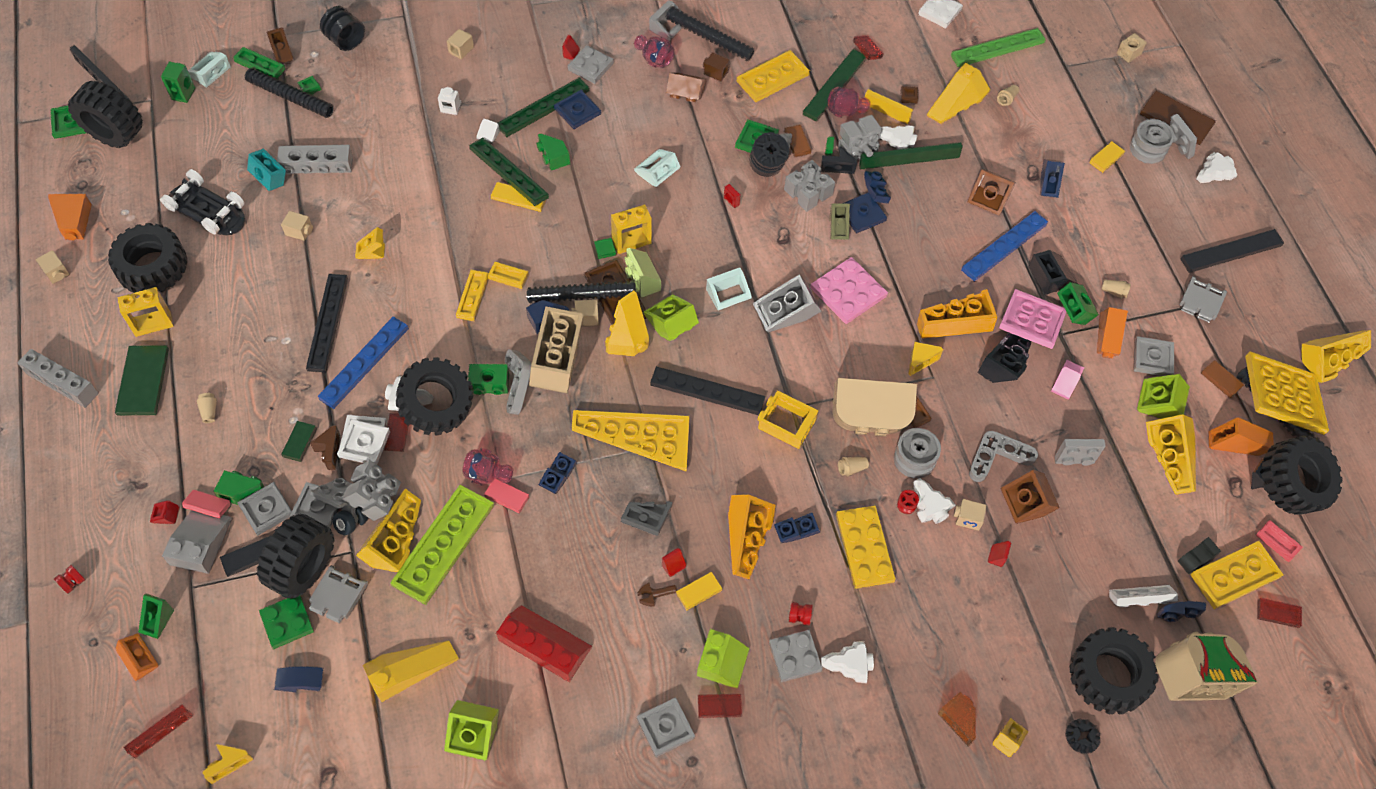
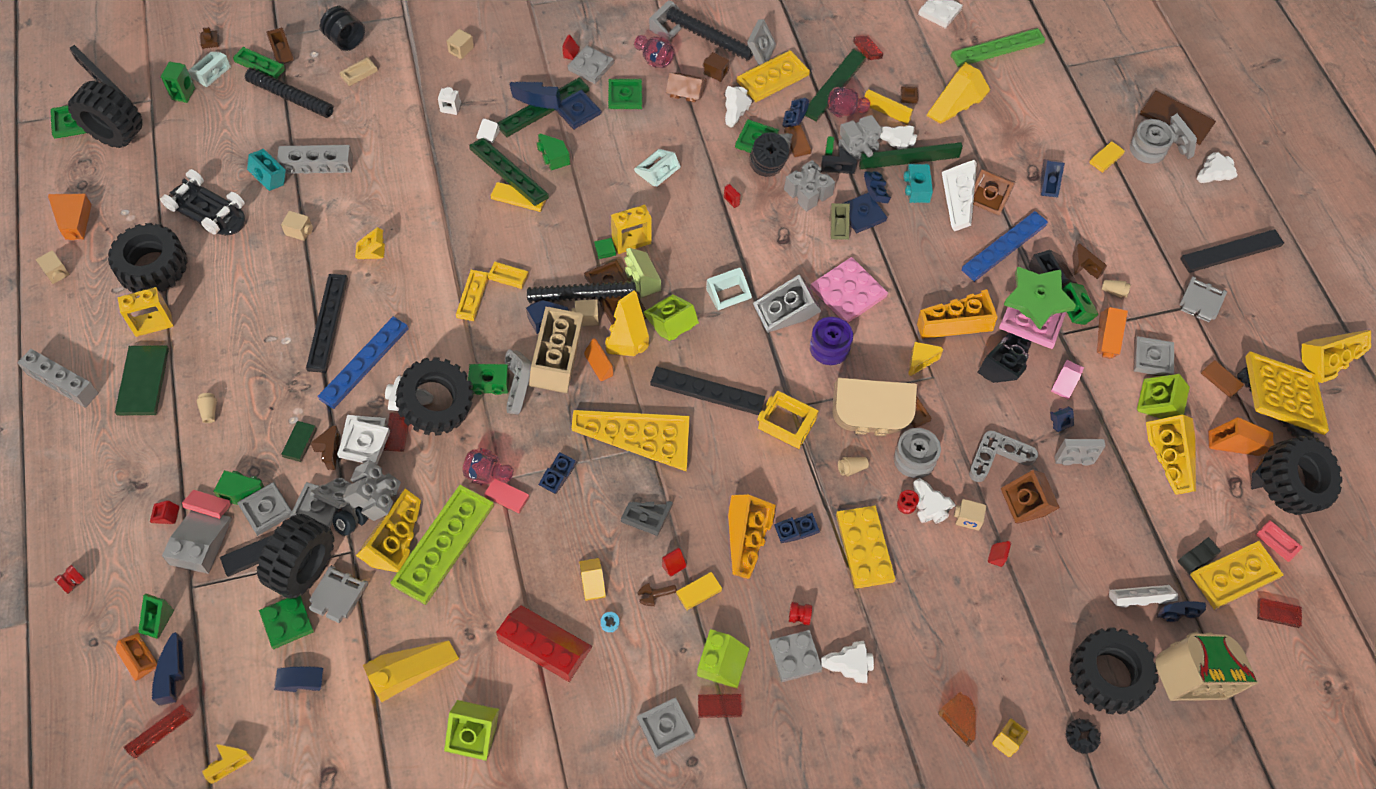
(168, 671): none -> dark blue slope
(209, 38): none -> reddish brown tile
(309, 85): green tile -> none
(358, 71): none -> tan tile
(536, 94): none -> dark blue slope
(592, 579): none -> yellow slope
(598, 360): none -> orange slope
(616, 621): none -> medium azure bush
(624, 93): none -> green plate
(736, 104): none -> white rock
(761, 42): none -> light grey plate
(796, 113): none -> dark blue slope
(831, 340): none -> dark purple wheel
(919, 183): none -> teal brick
(959, 191): none -> white wing
(1007, 95): tan cone -> none
(1039, 295): none -> bright green plate
(1062, 419): none -> dark blue tile
(1085, 259): none -> reddish brown slope
(1131, 47): tan brick -> none

